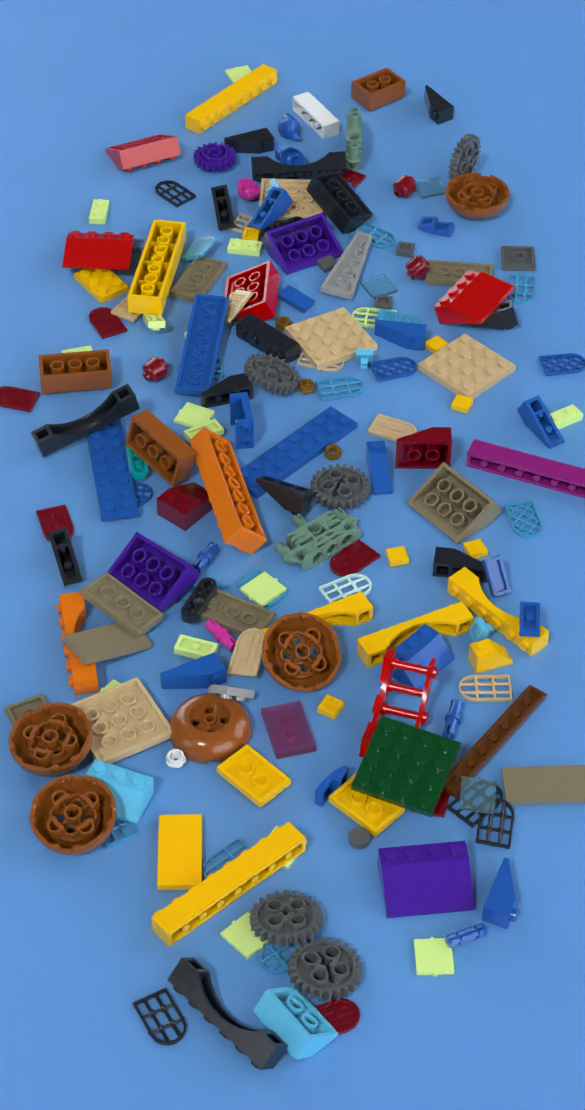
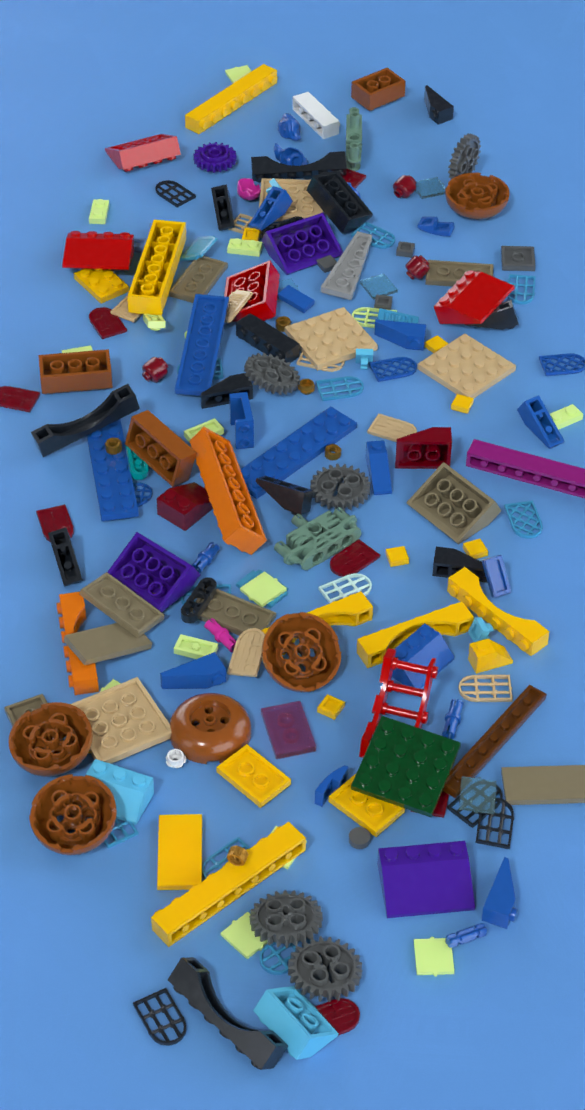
(113, 446): none -> pearl gold axle
(193, 415): yellowish green piece -> none
(227, 692): light grey hinge -> none
(237, 855): none -> pearl gold axle
(254, 142): black slope -> none
(529, 619): blue plate -> none

